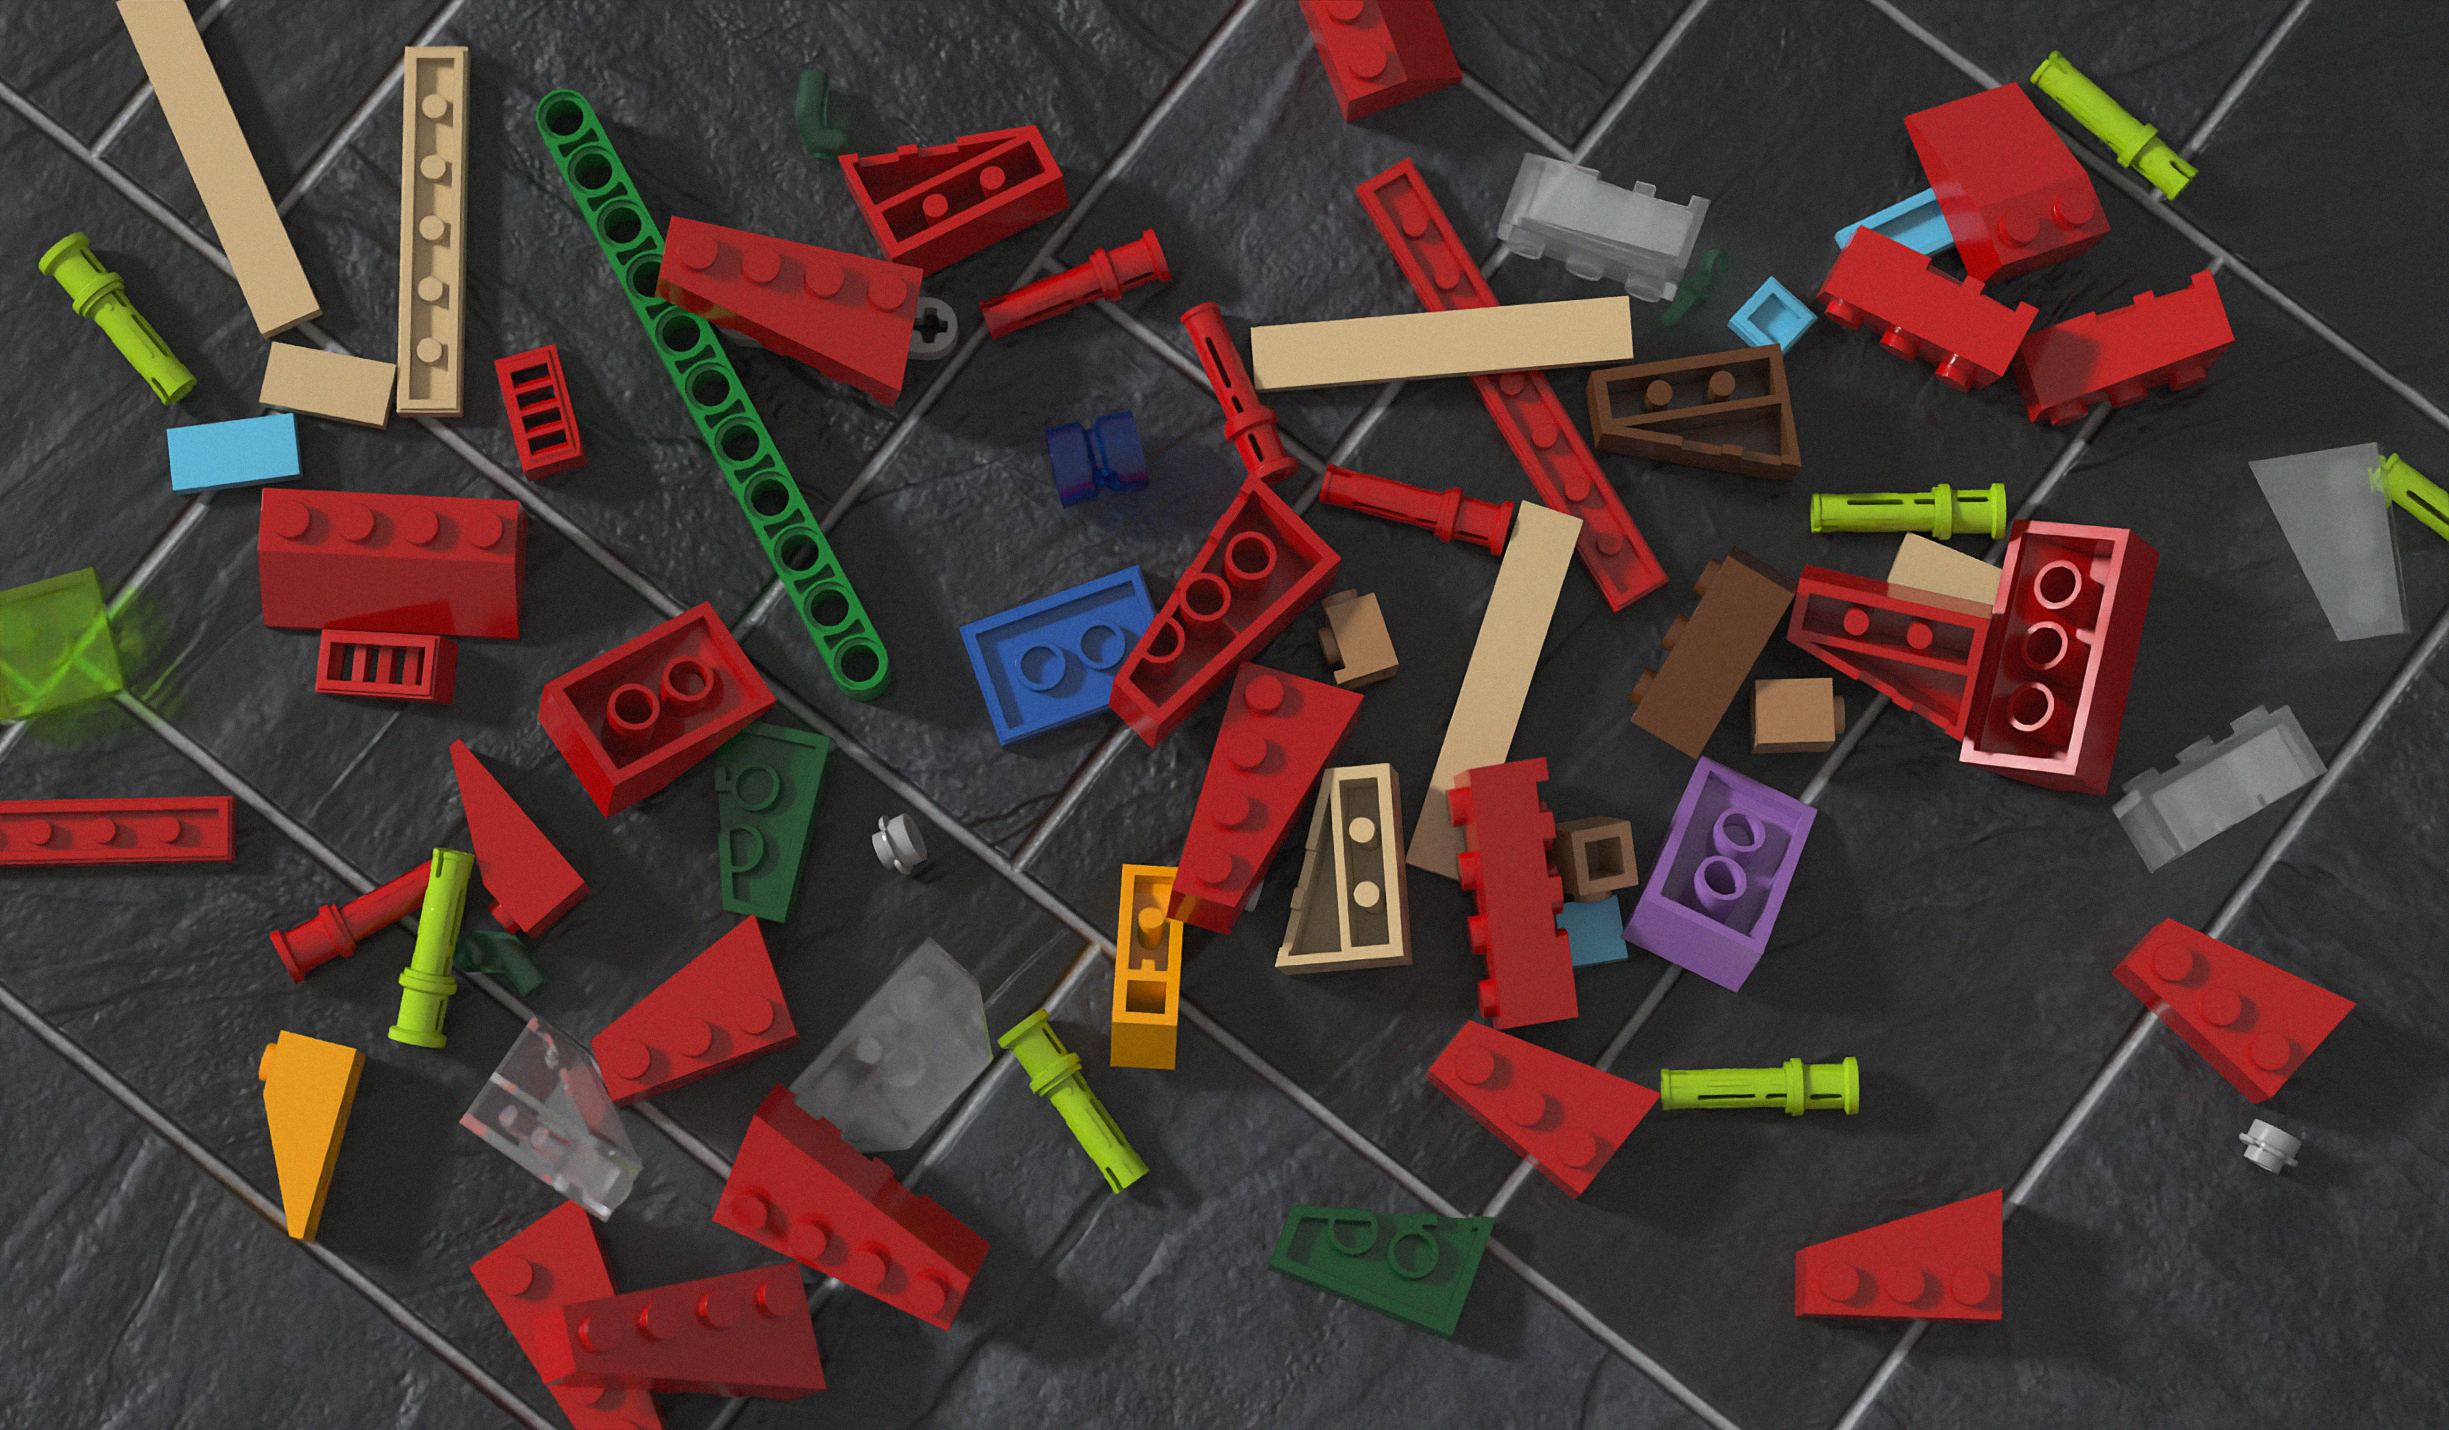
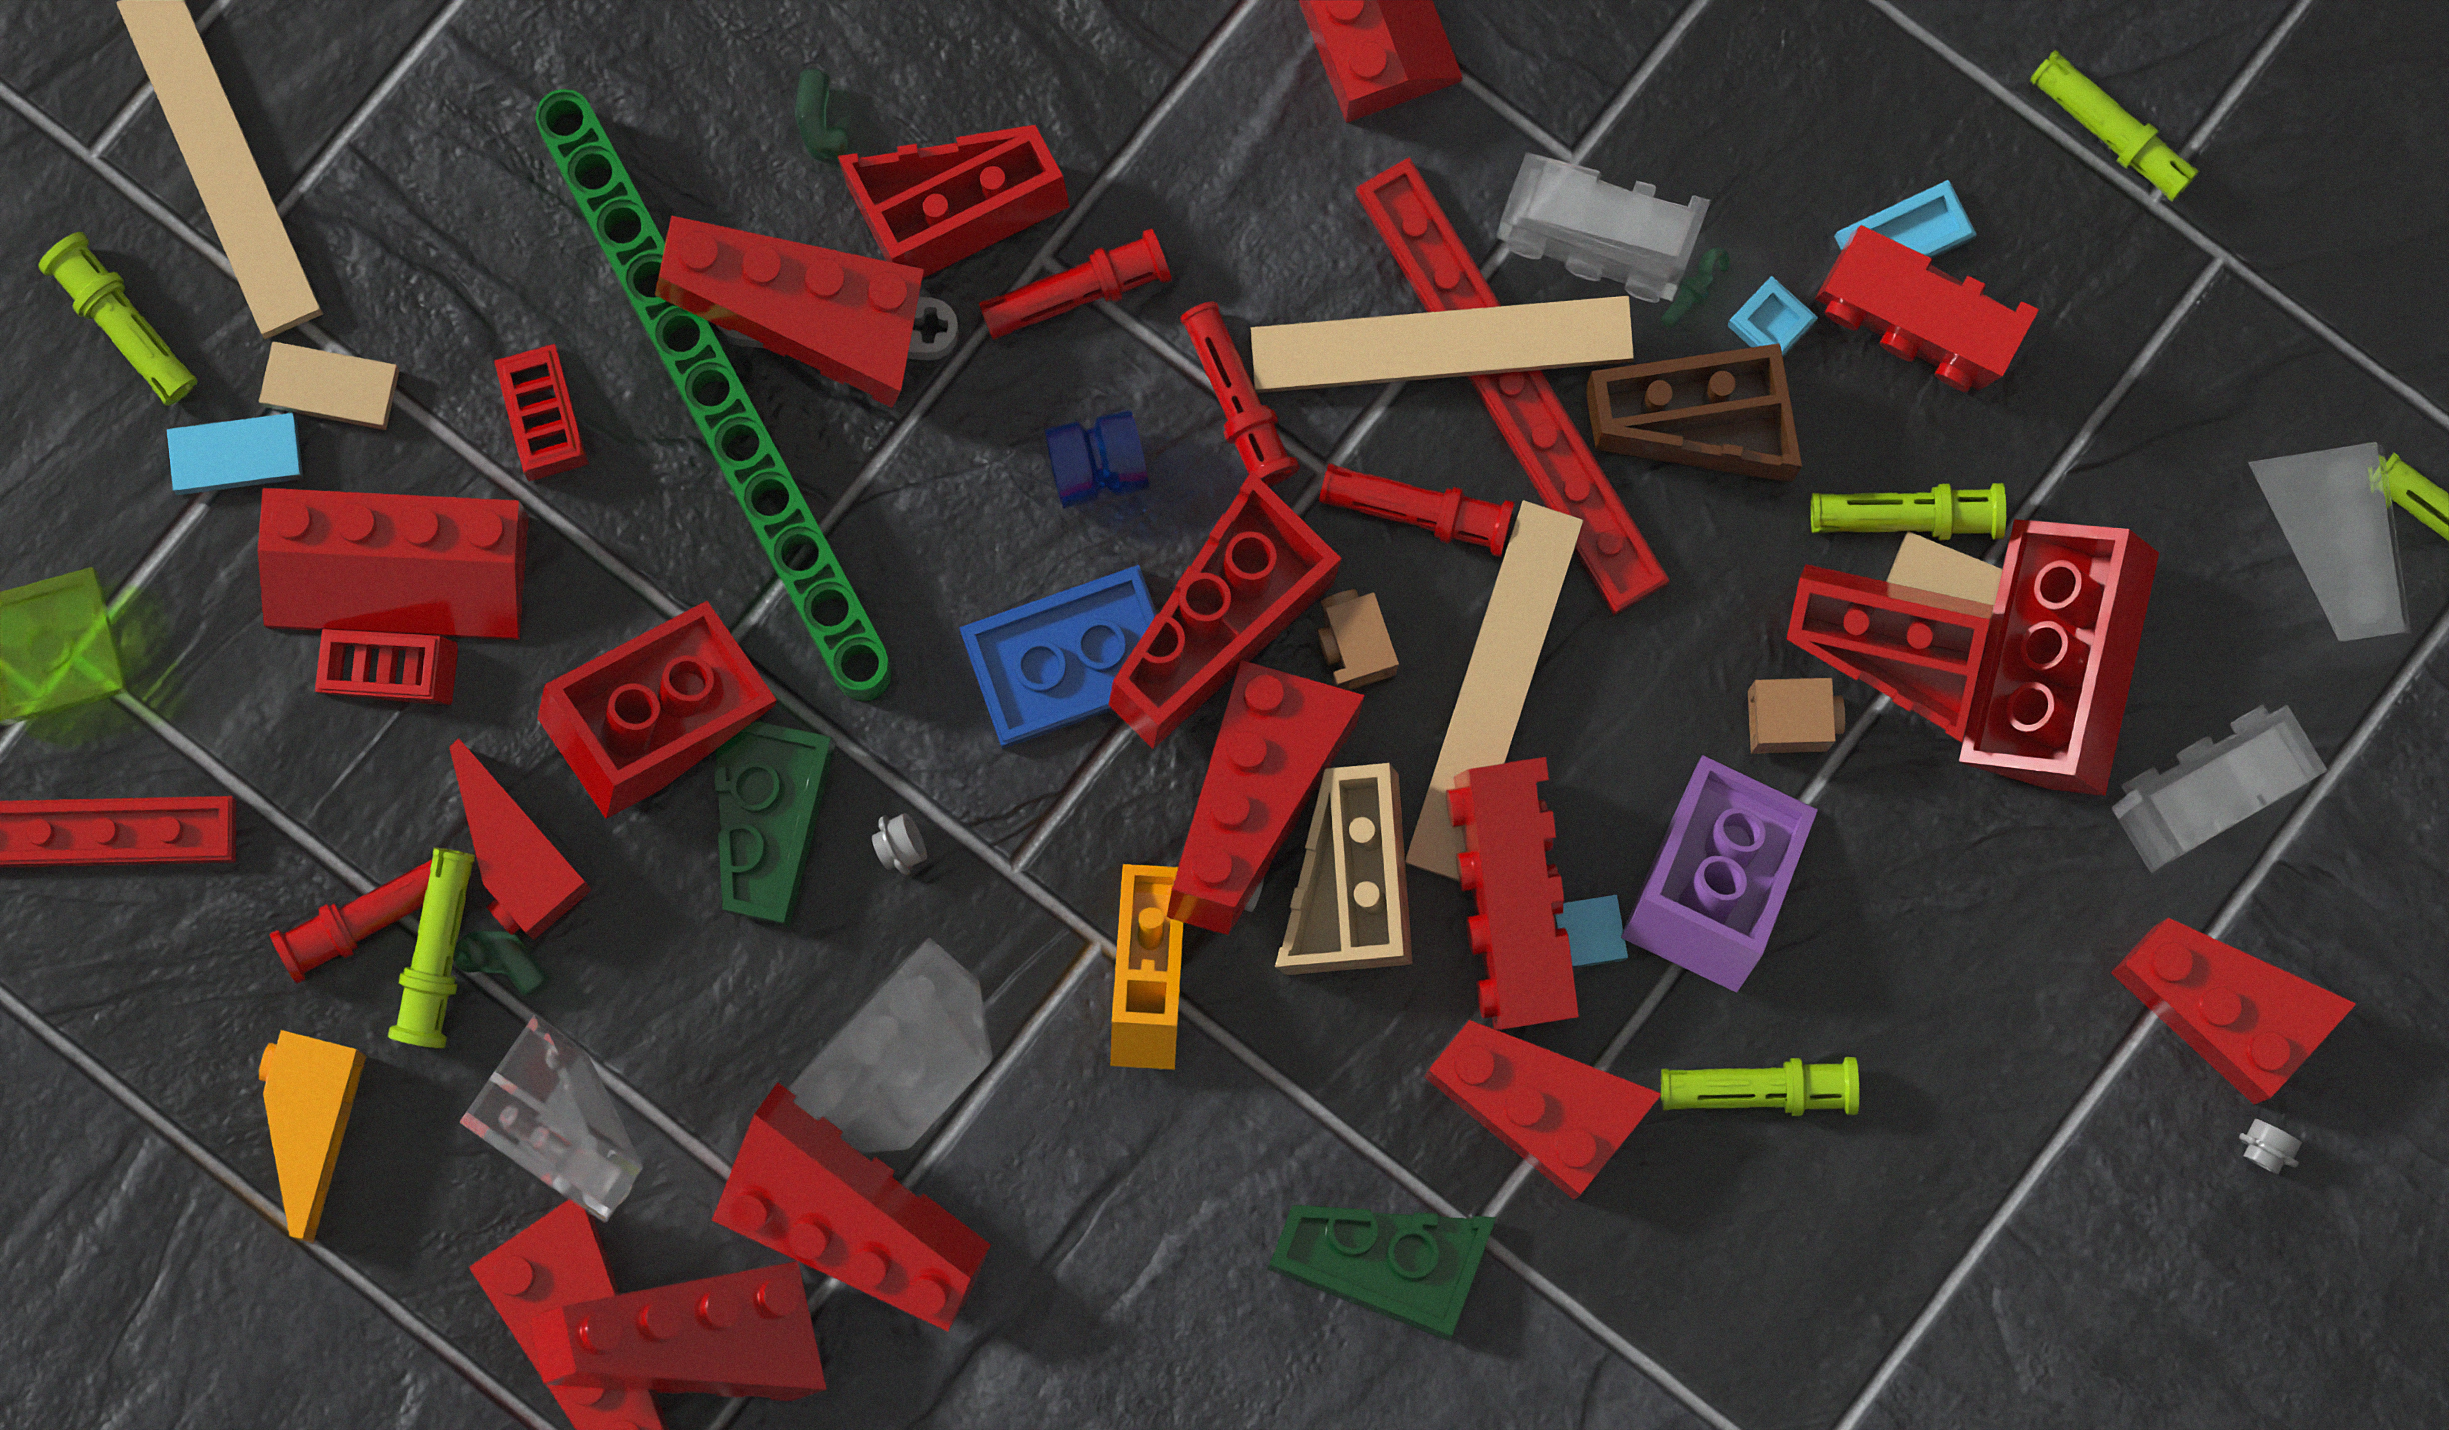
(433, 232): tan tile -> none
(699, 1021): red wedge -> none
(1058, 1077): lime pin -> none
(1594, 857): medium nougat brick -> none
(1711, 650): reddish brown wedge -> none
(1910, 1269): red wedge -> none
(2006, 184): red slope -> none
(2122, 352): red wedge -> none

